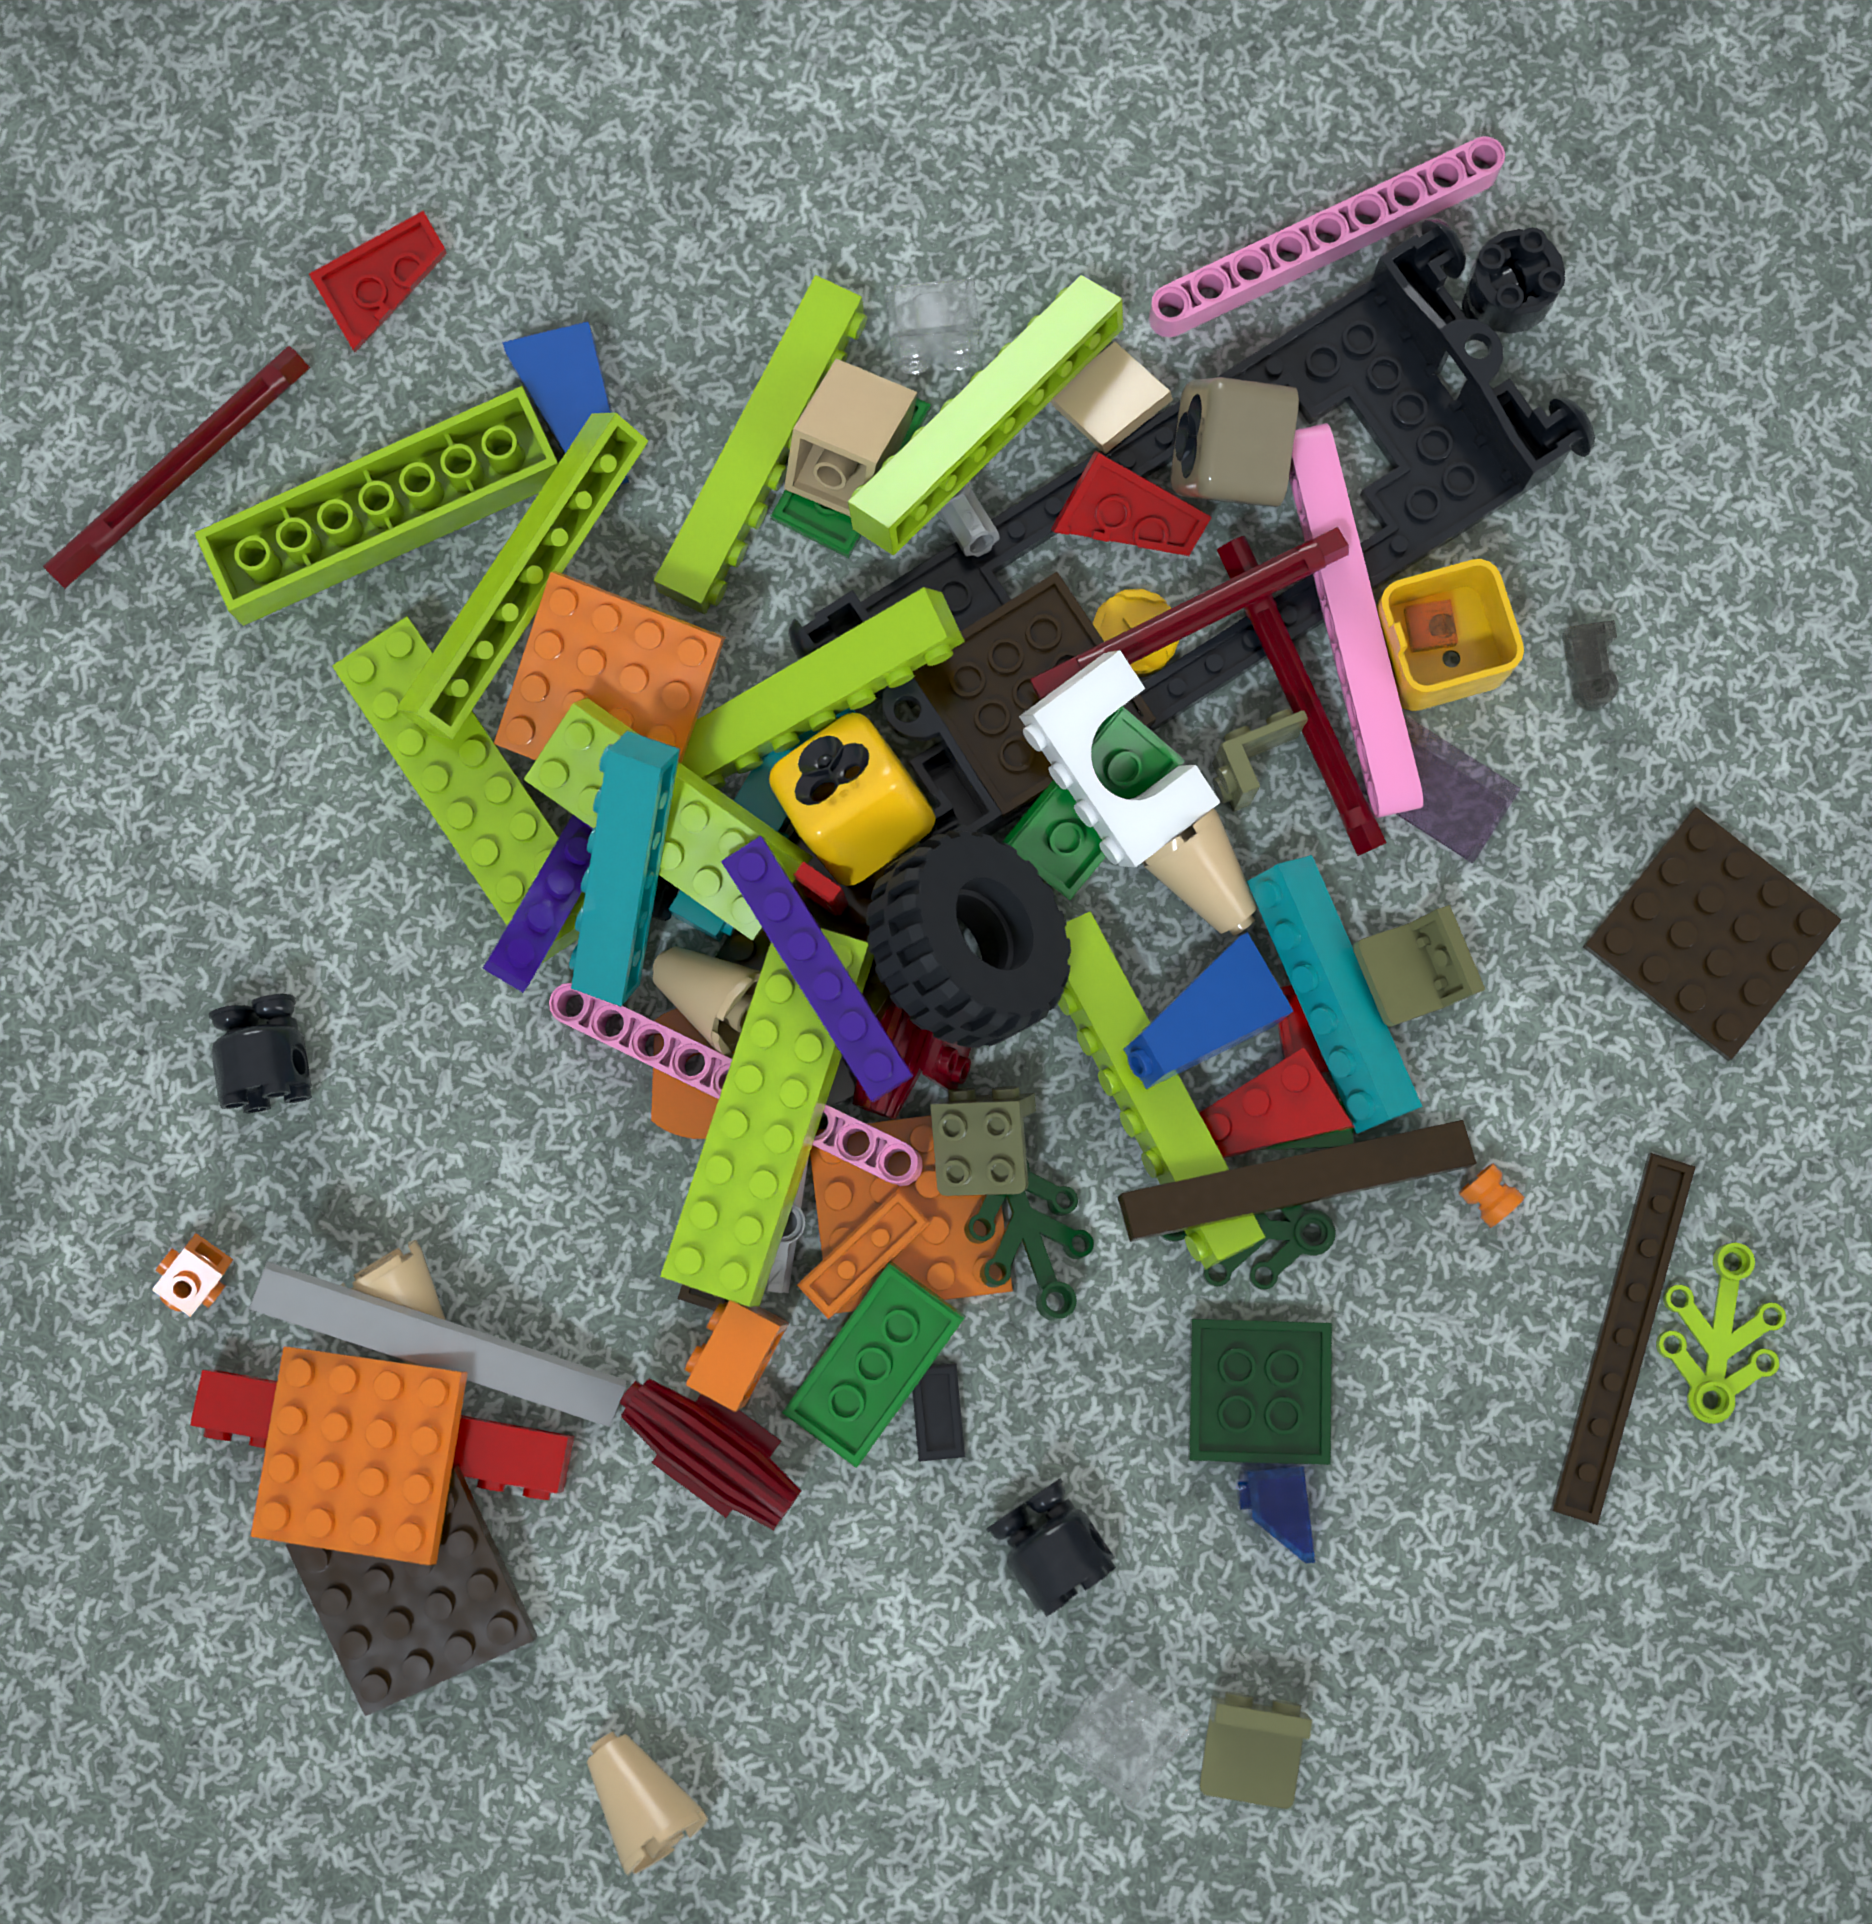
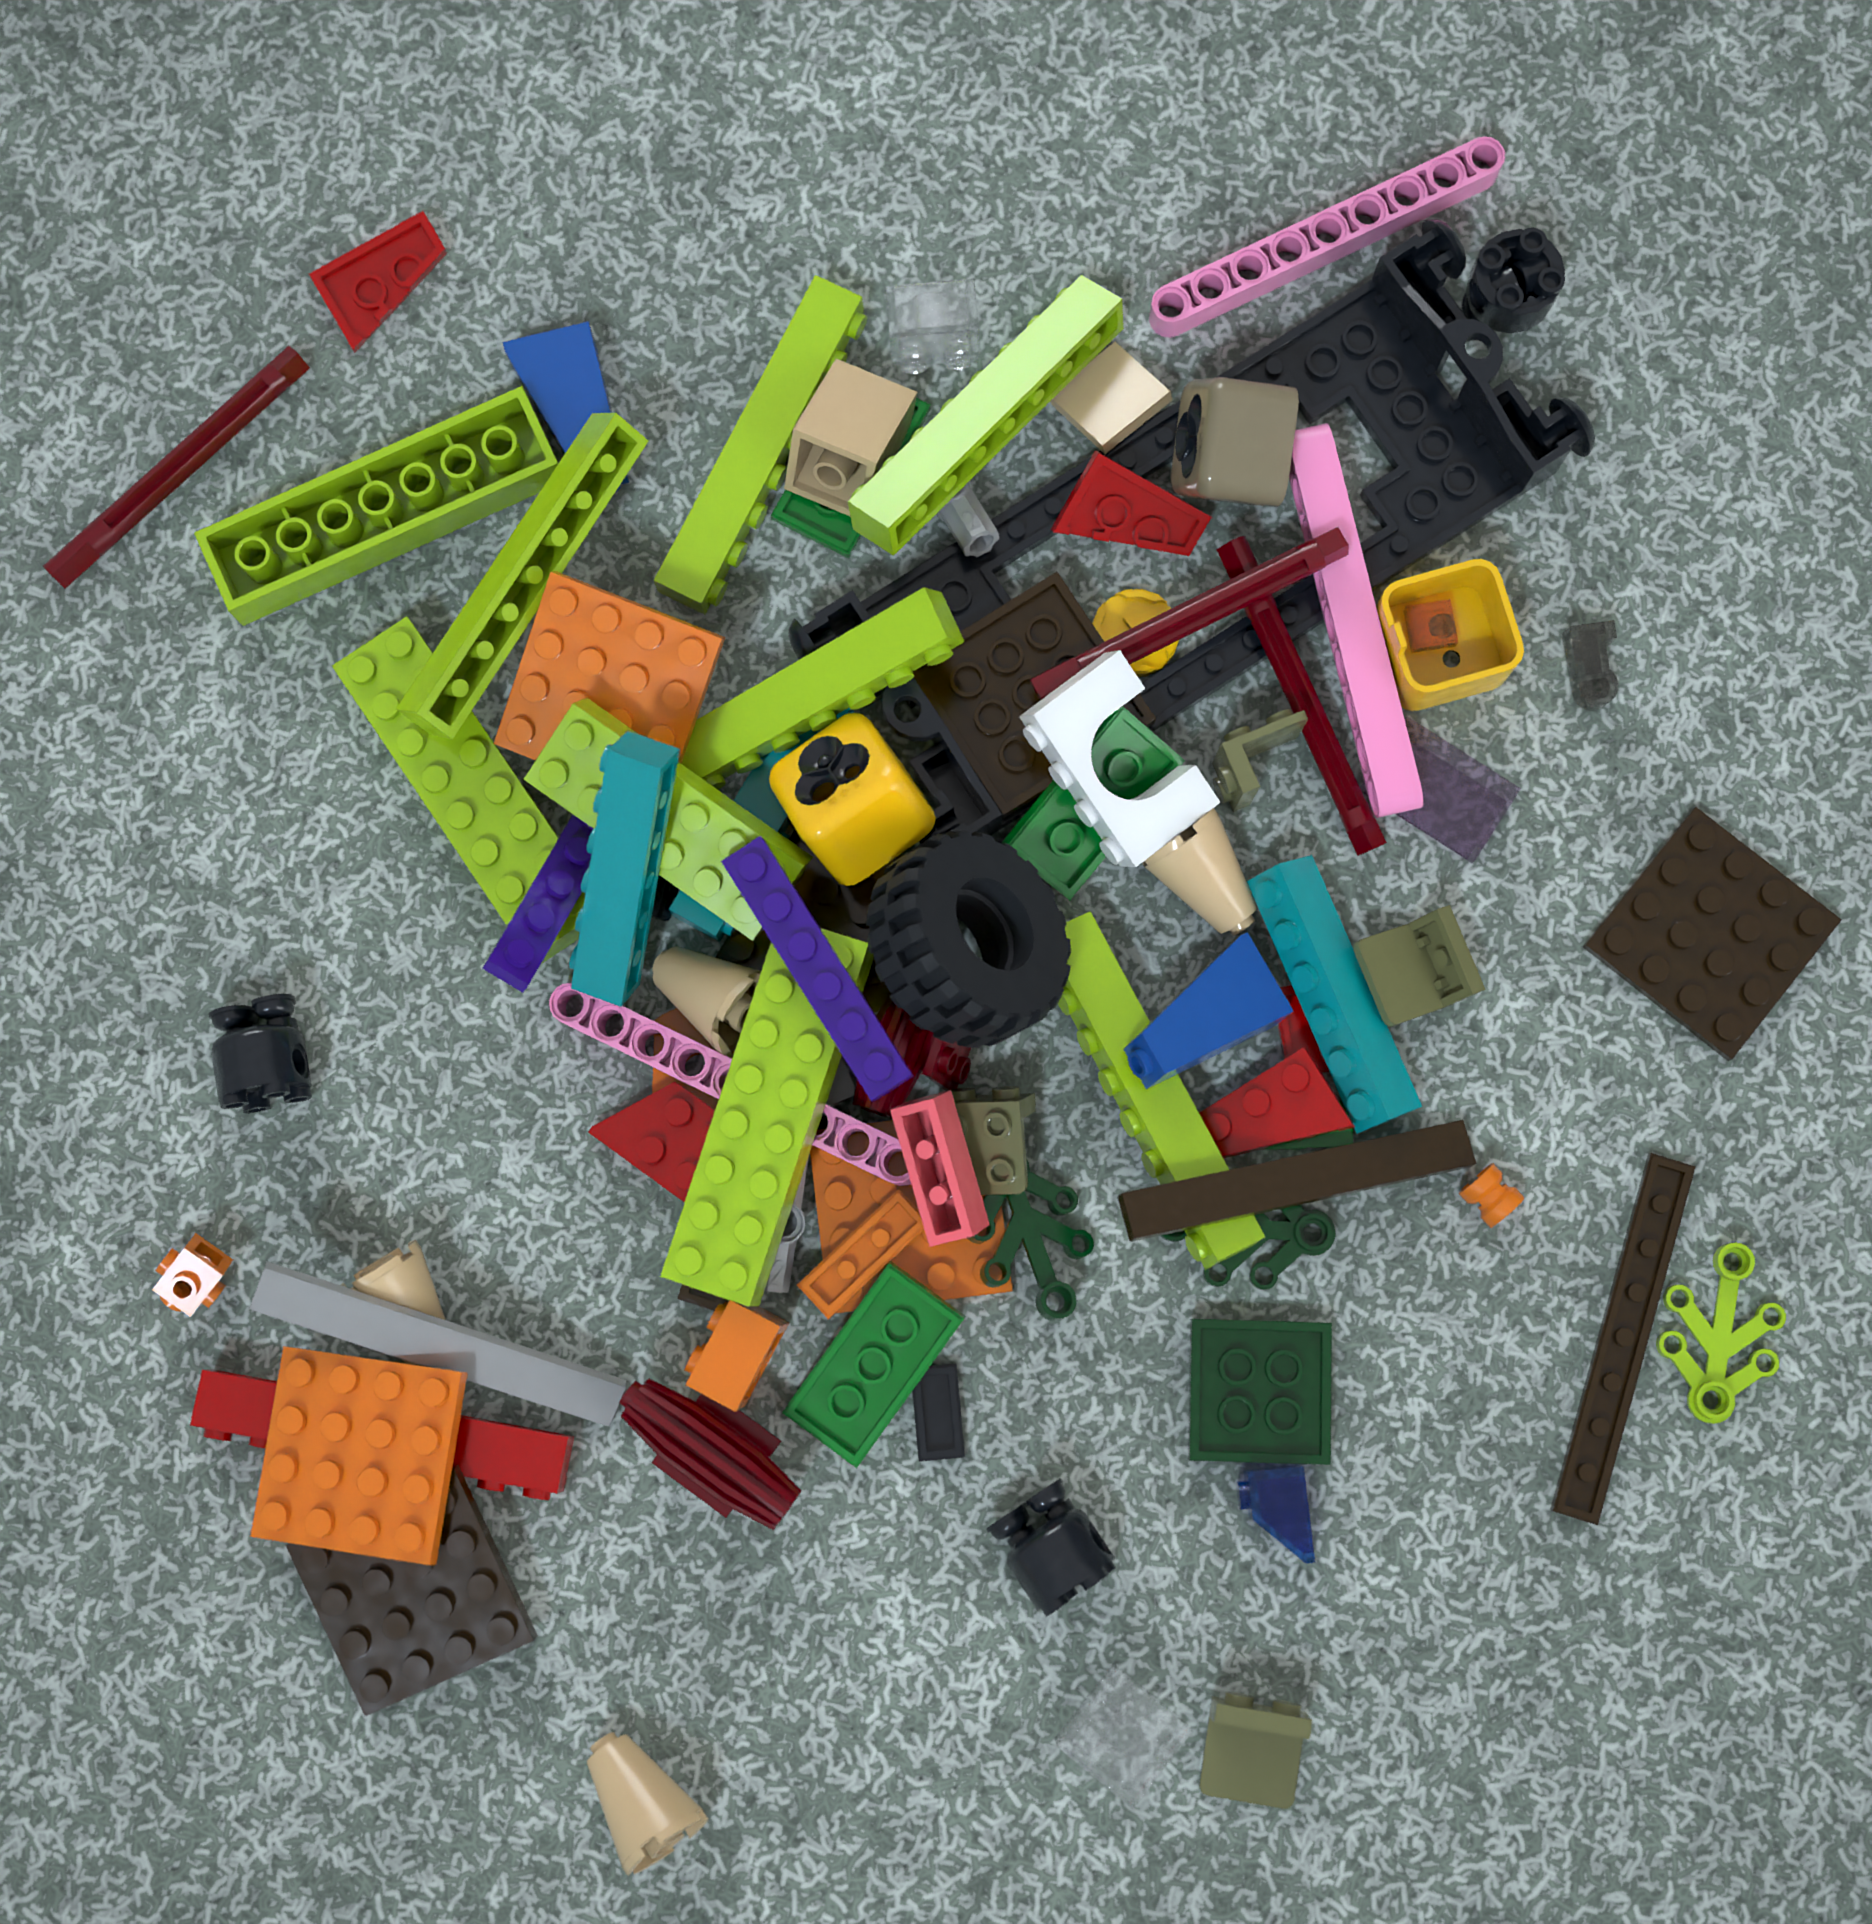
(660, 1136): none -> red wing
(820, 889): red tile -> none
(940, 1168): none -> coral brick

